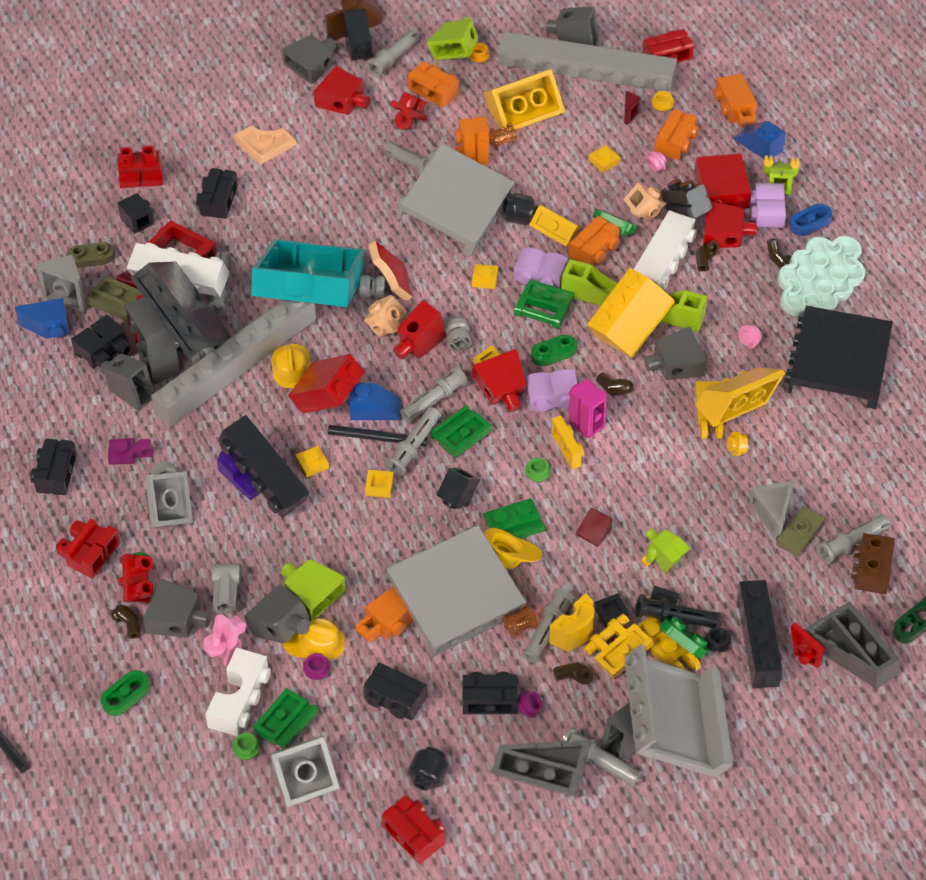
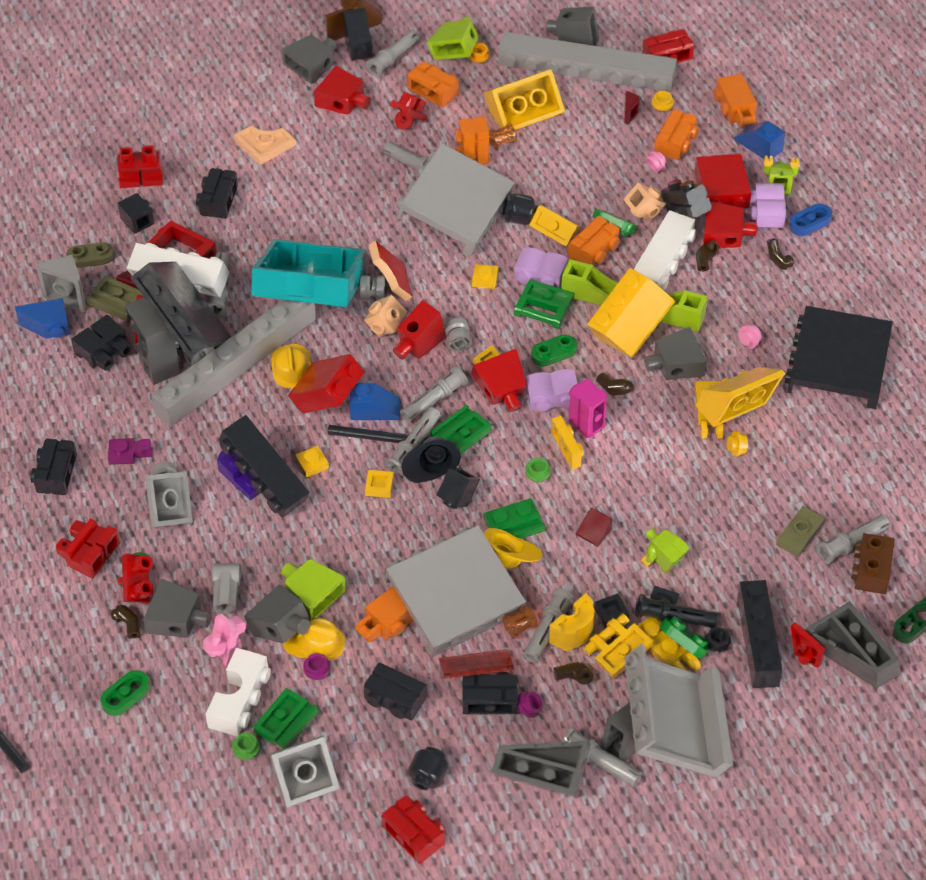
(129, 380): dark grey torso -> none
(430, 460): none -> black piece
(476, 663): none -> clear red piece
(604, 158): yellow plate -> none
(772, 505): light grey slope -> none
(821, 274): light aqua plate -> none

